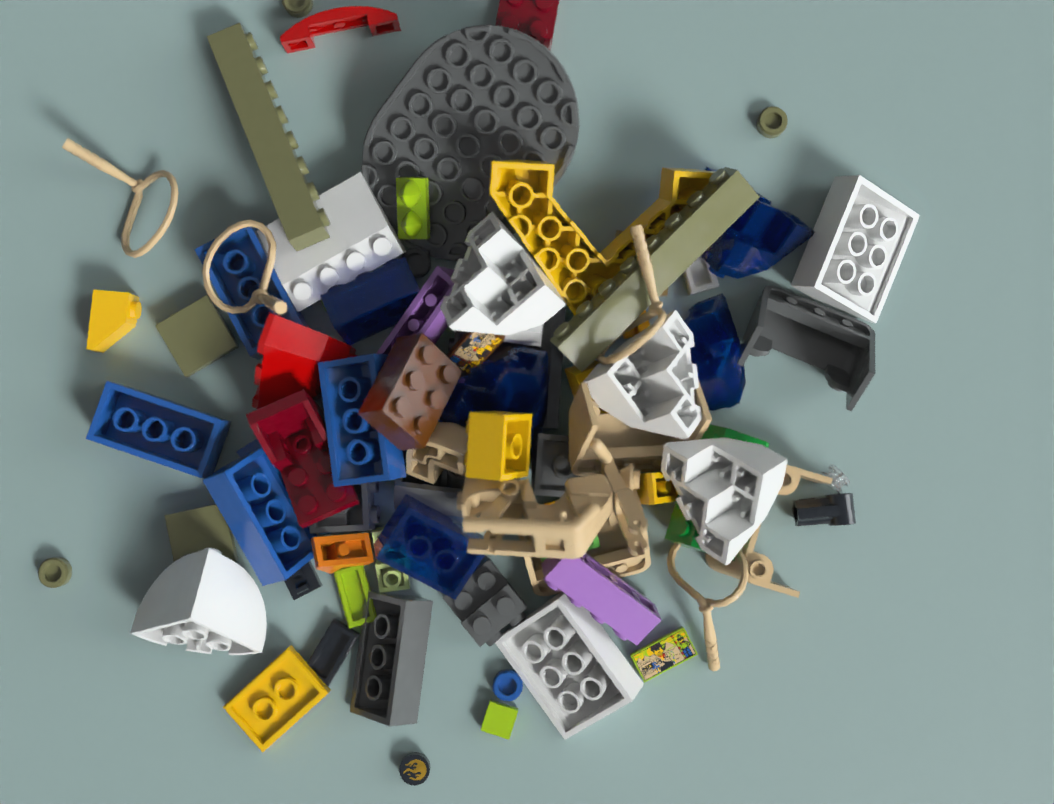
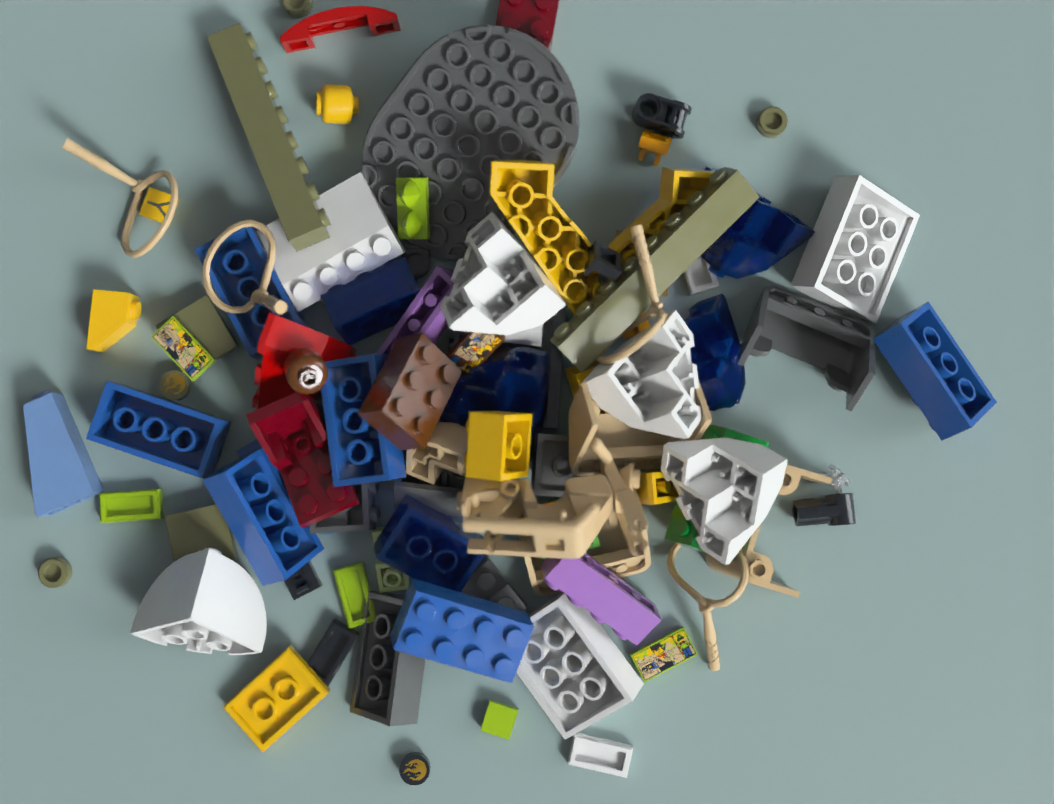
(57, 456): none -> medium blue slope
(131, 505): none -> lime tile
(155, 205): none -> yellow tile
(175, 385): none -> olive tile
(183, 348): none -> tile
(305, 371): none -> reddish brown head
(336, 104): none -> yellow head
(341, 551): orange slope -> none
(461, 631): none -> blue brick
(507, 685): blue tile -> none
(600, 754): none -> white tile
(604, 261): none -> black tile
(655, 143): none -> light orange tile
(664, 115): none -> black piece
(935, 371): none -> blue brick

